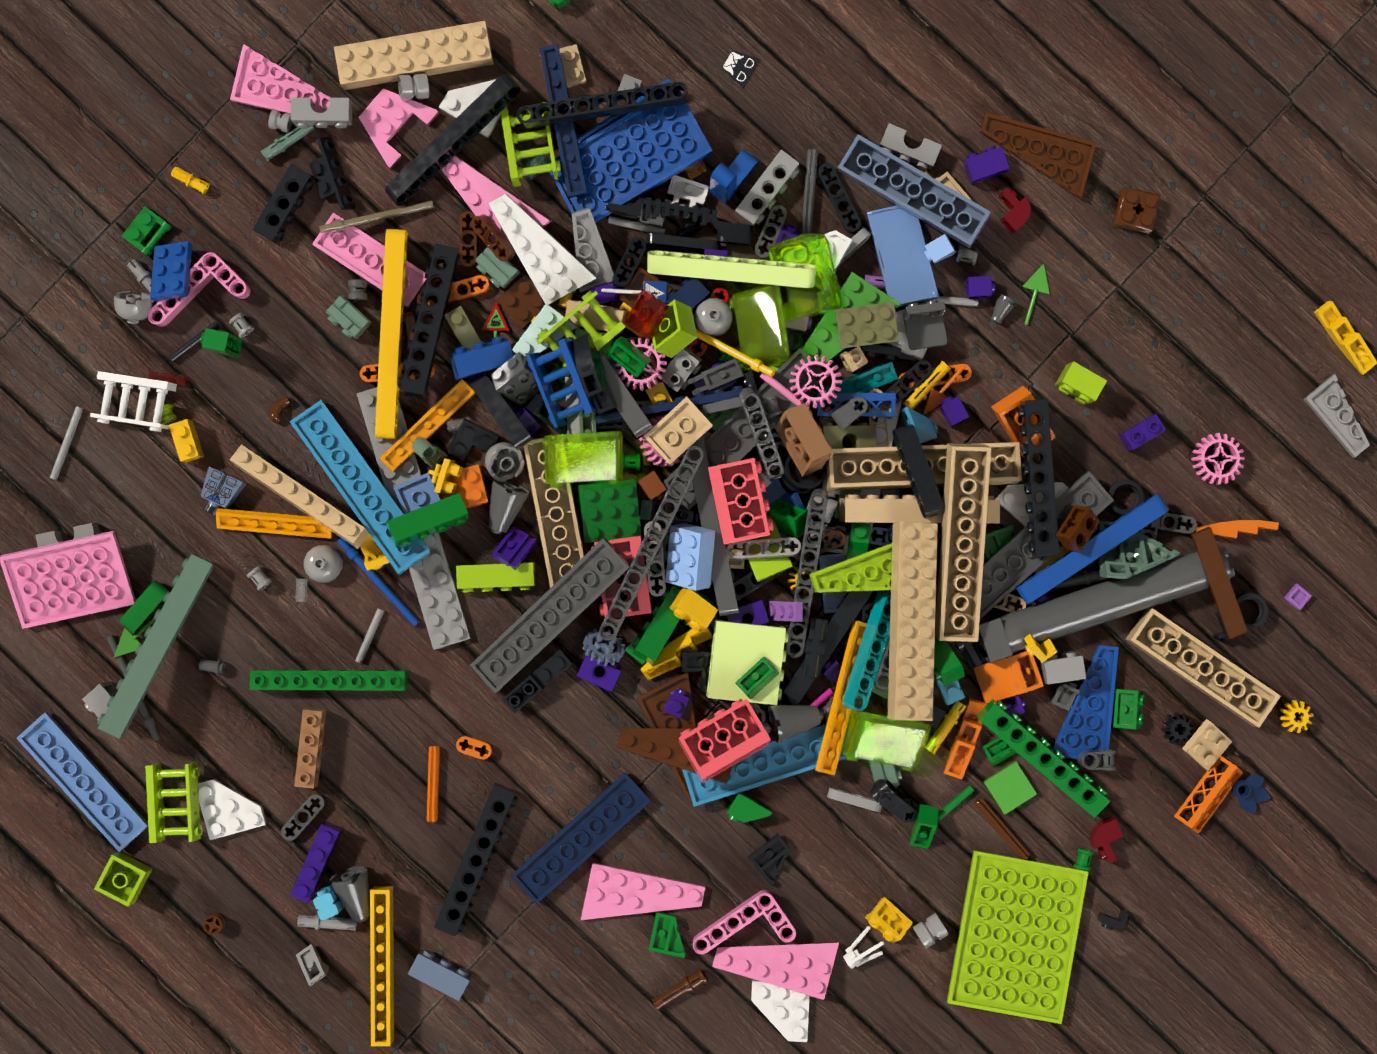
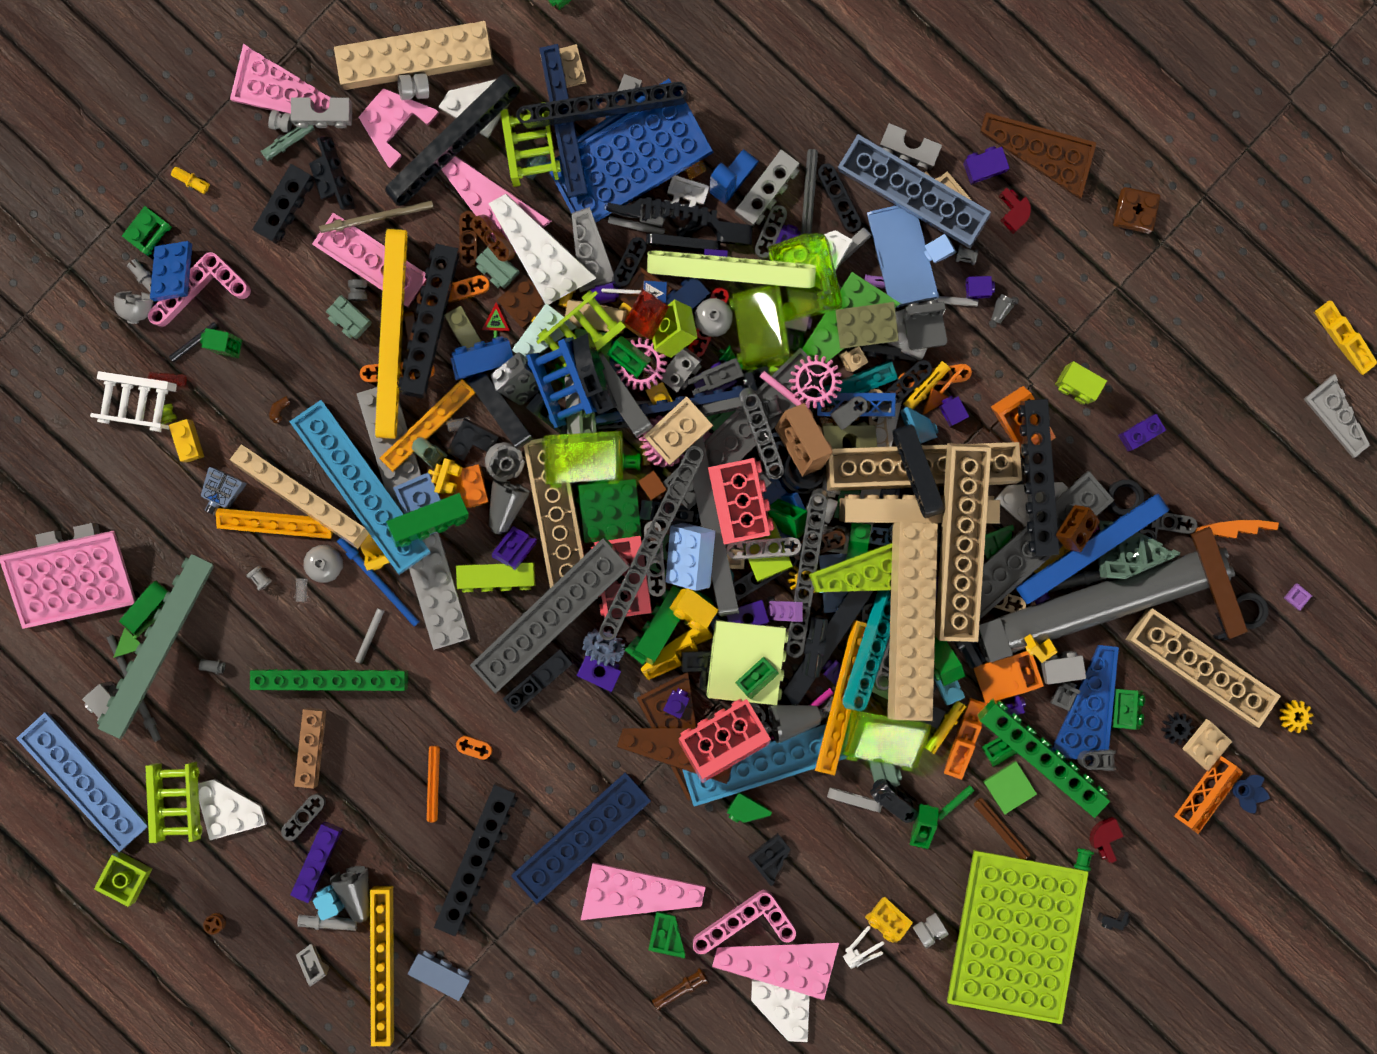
(66, 443): light grey bar -> none
(241, 325): light grey bush -> none
(527, 420): dark purple bracket -> none
(740, 67): black sticker -> none
(754, 364): yellow bar -> none
(1038, 283): bright green piece -> none
(1218, 451): bright pink gear -> none

